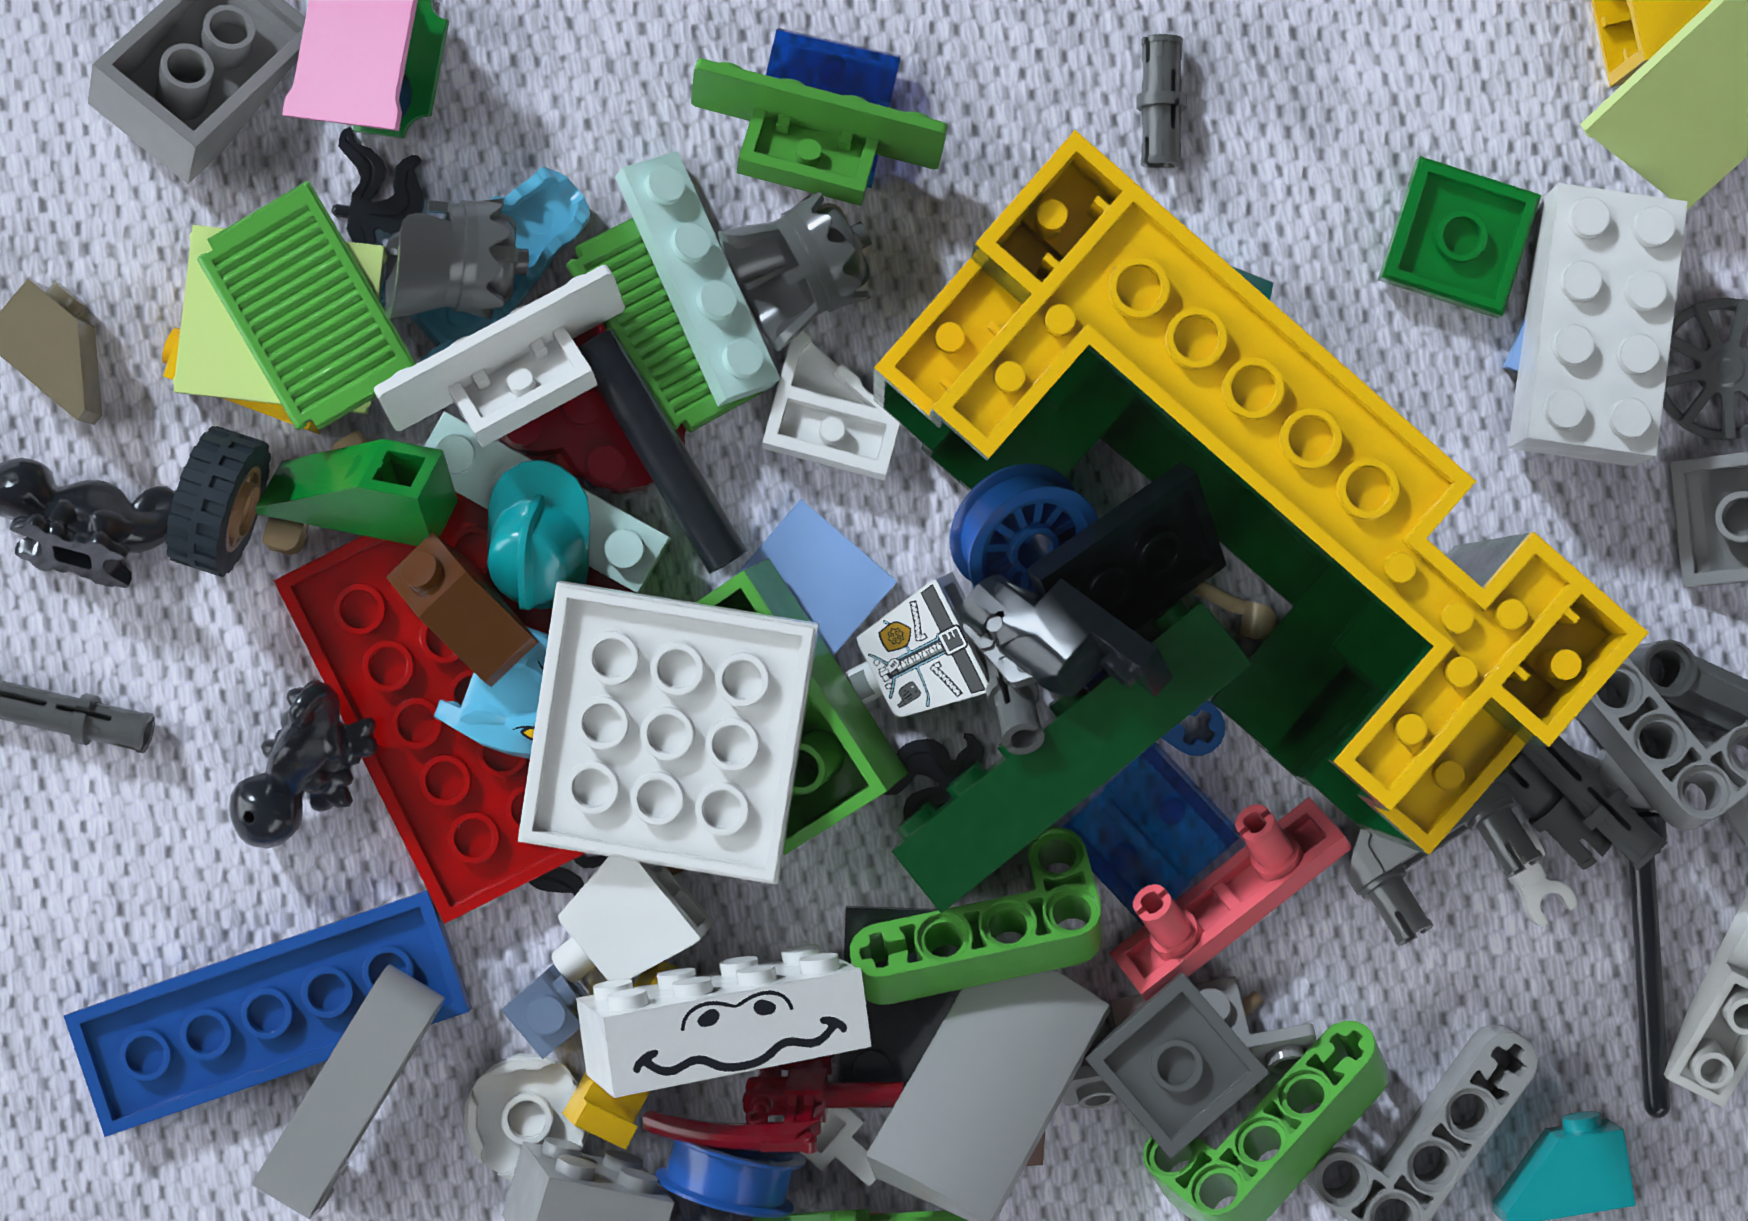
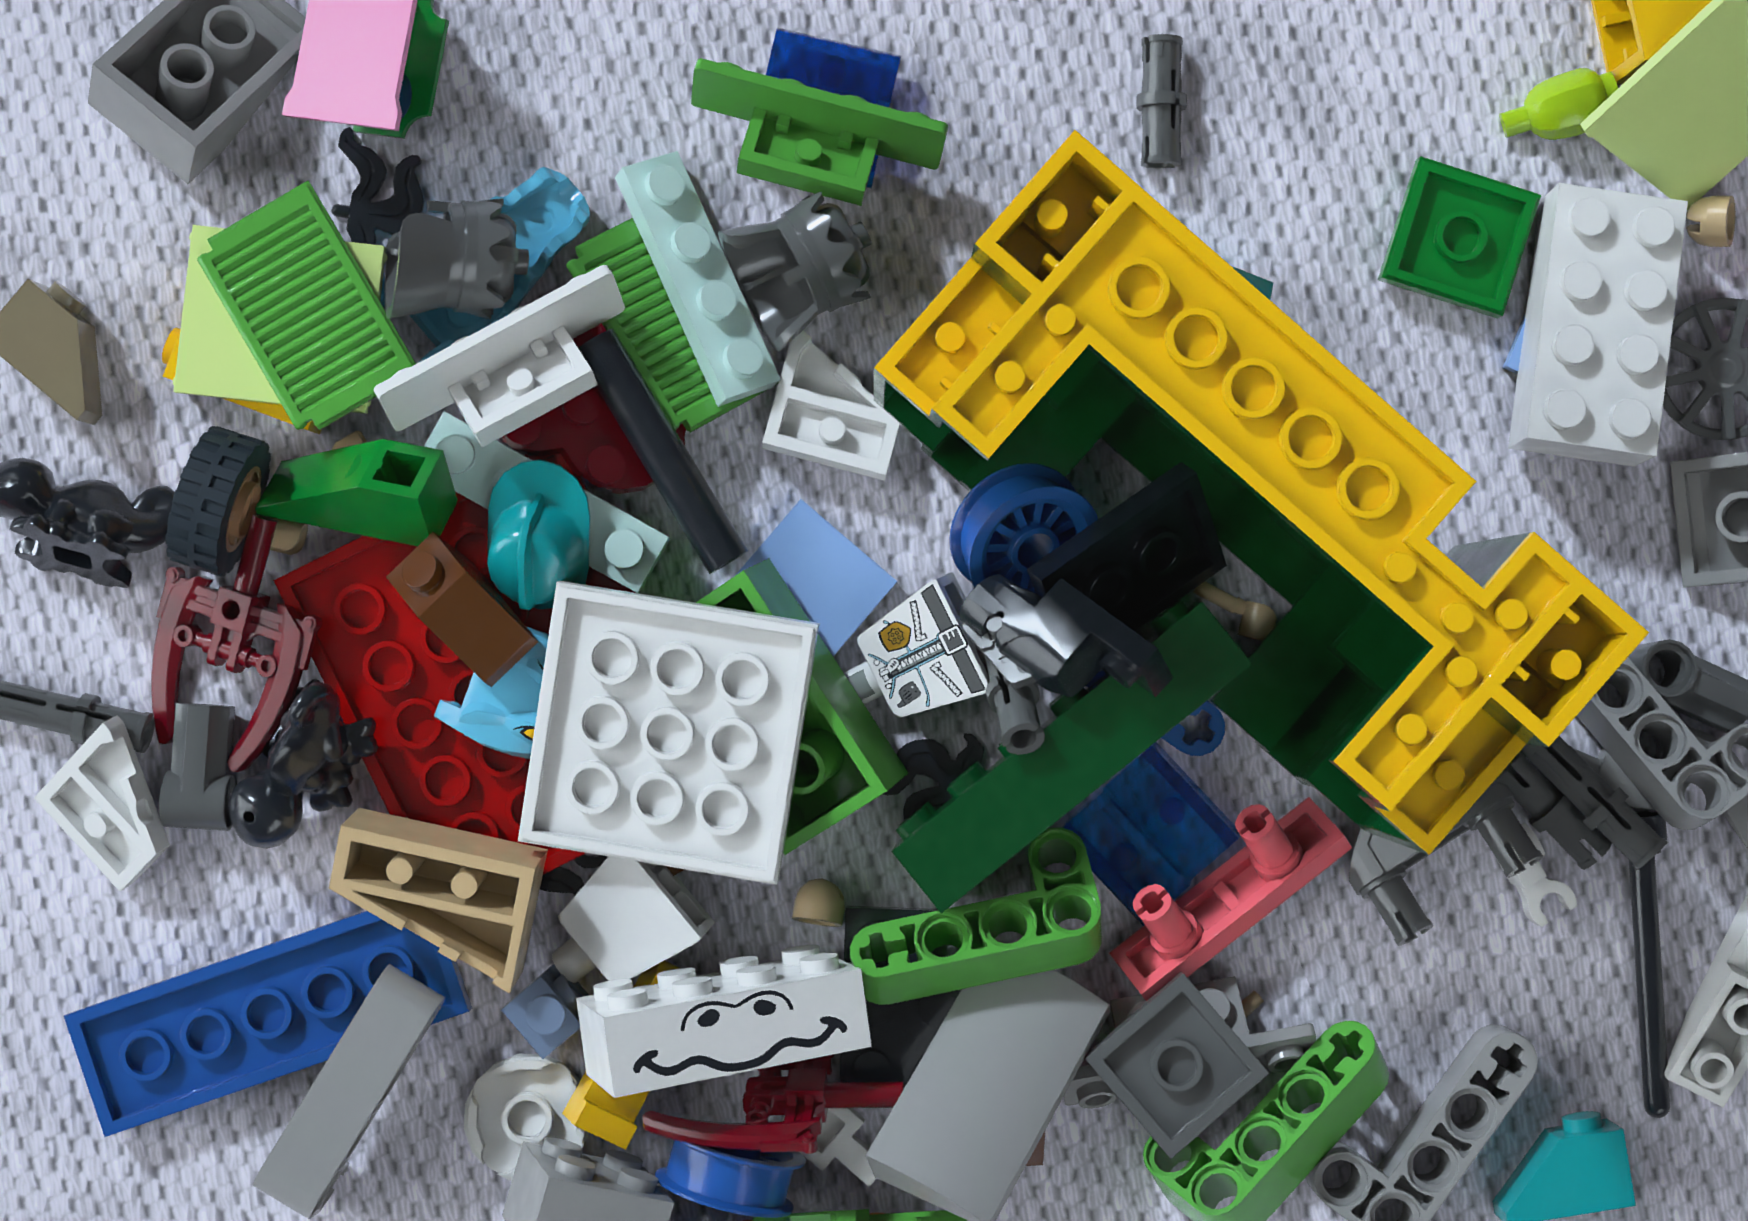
(107, 805): none -> white wing
(199, 782): none -> dark grey piece
(238, 617): none -> dark red bar
(445, 885): none -> tan wedge
(819, 904): none -> tan hinge
(1560, 104): none -> lime plant
(1716, 221): none -> tan hinge

